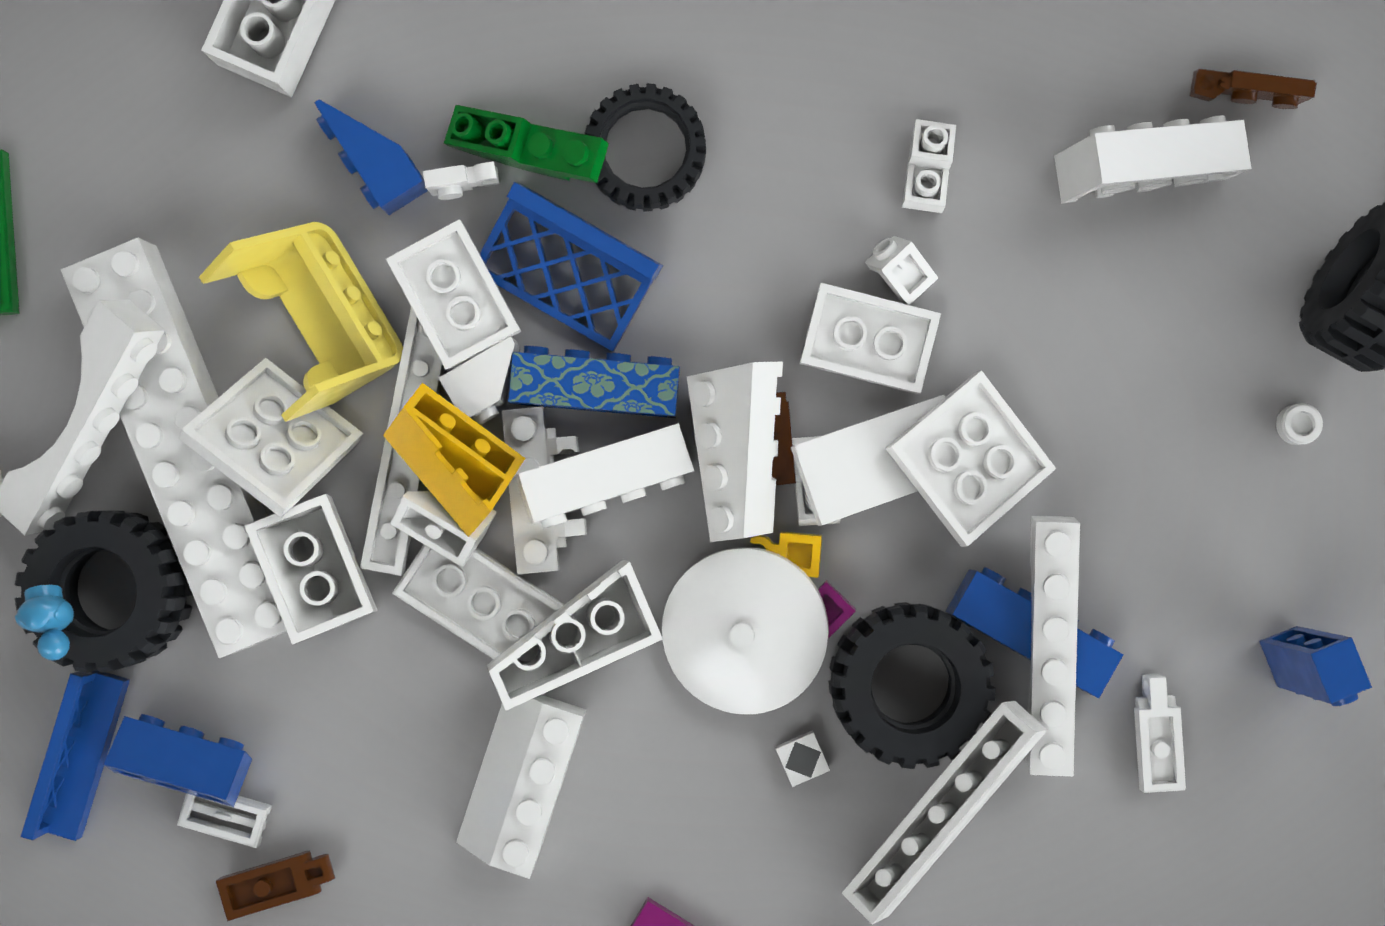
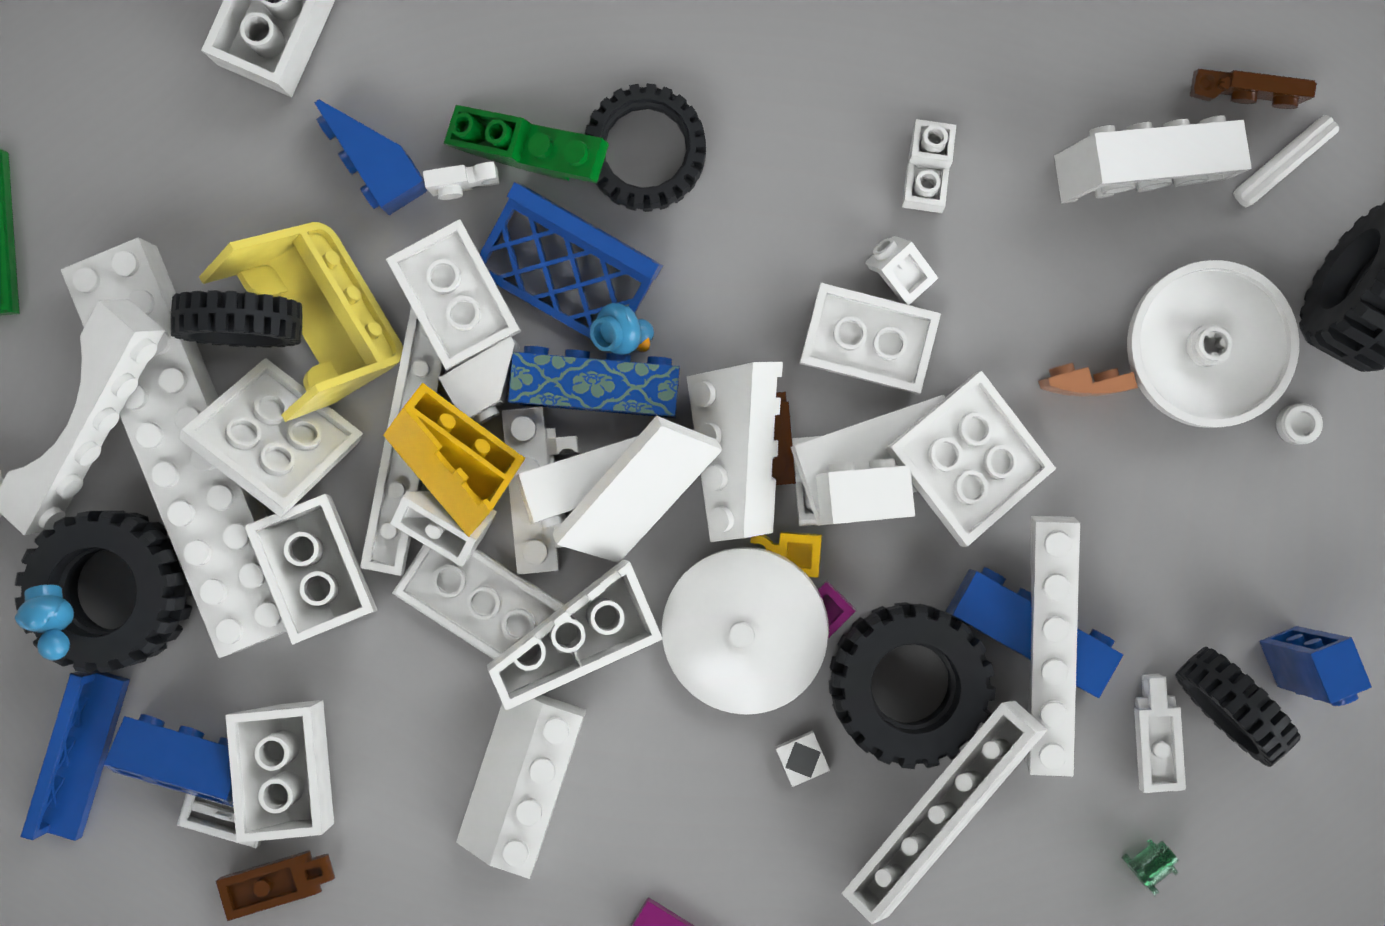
(236, 319): none -> black tyre
(280, 771): none -> white slope
(620, 330): none -> dark azure animal
(637, 490): none -> white tile
(865, 494): none -> white brick
(1073, 382): none -> nougat slope
(1152, 865): none -> clear green brick
(1213, 344): none -> white dish
(1238, 706): none -> black tyre
(1286, 161): none -> white axle

